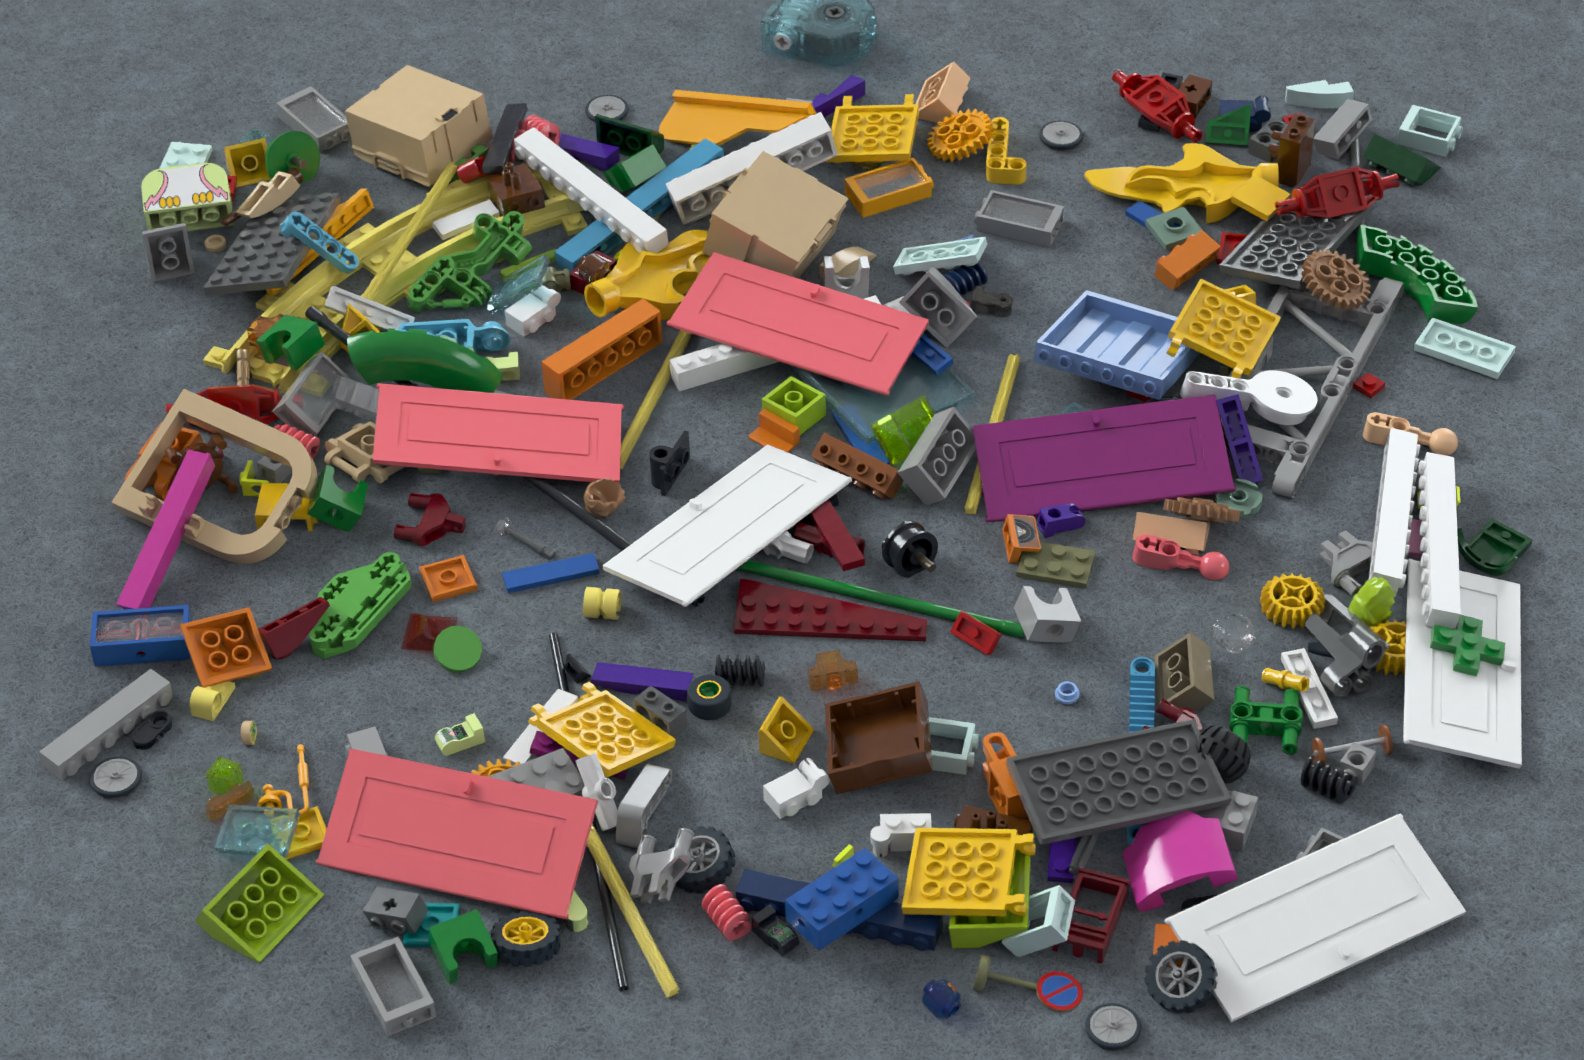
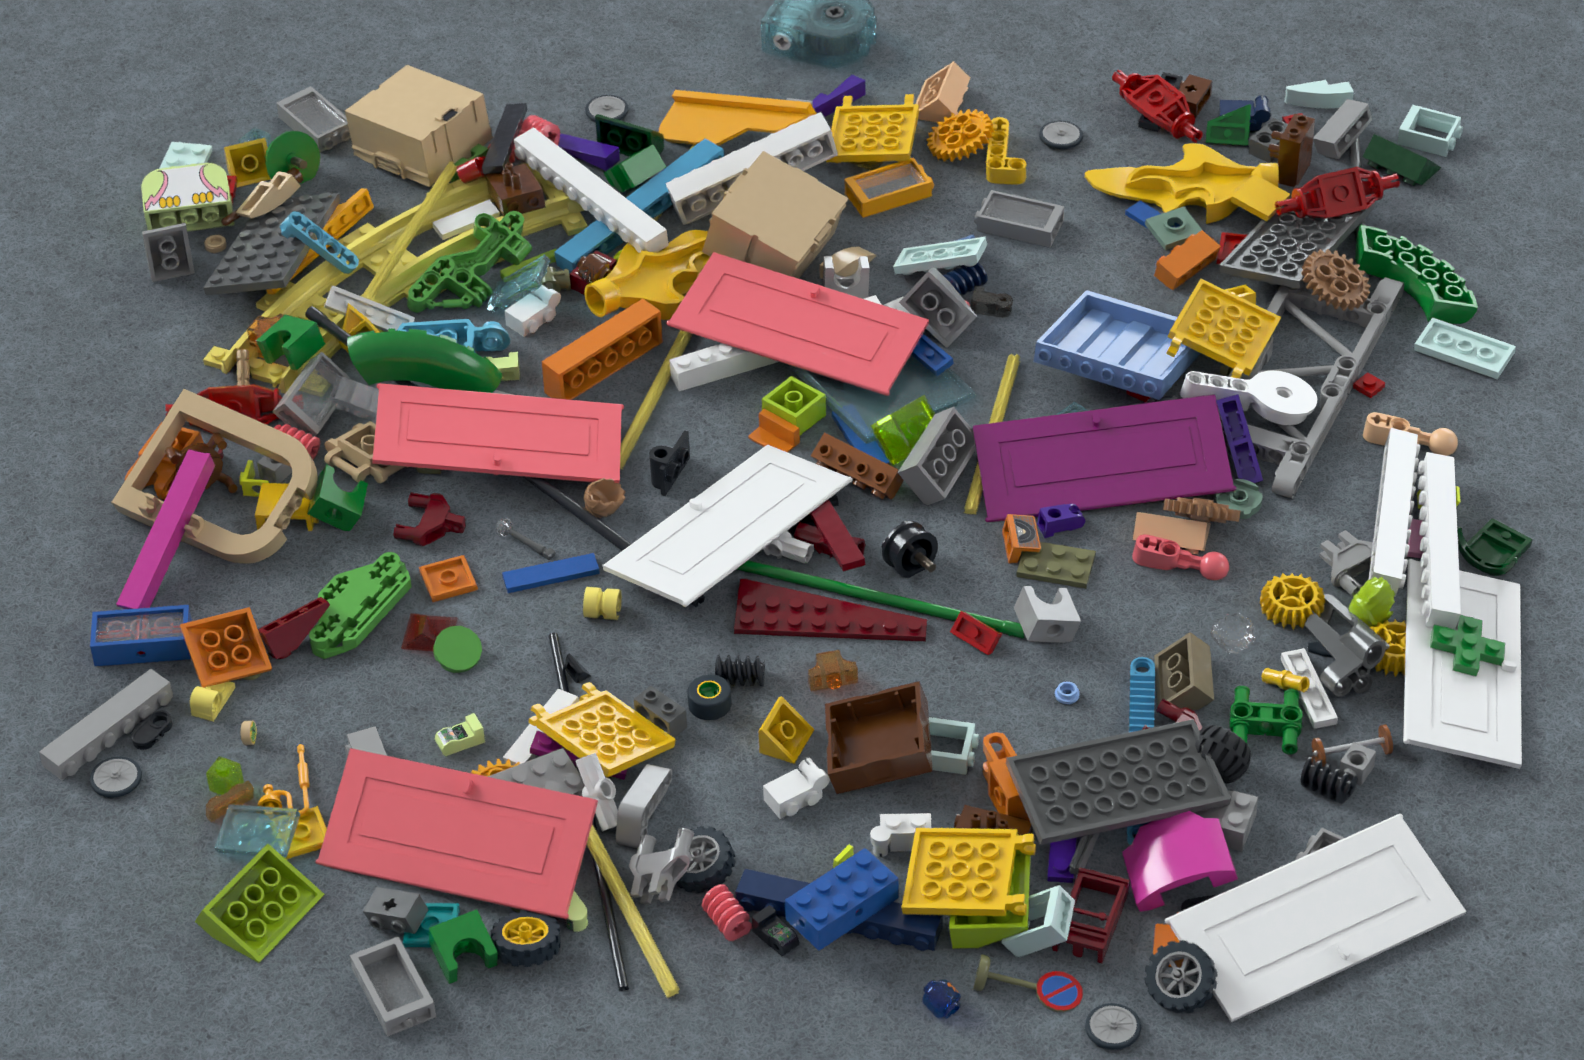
(633, 678): dark purple slope -> none

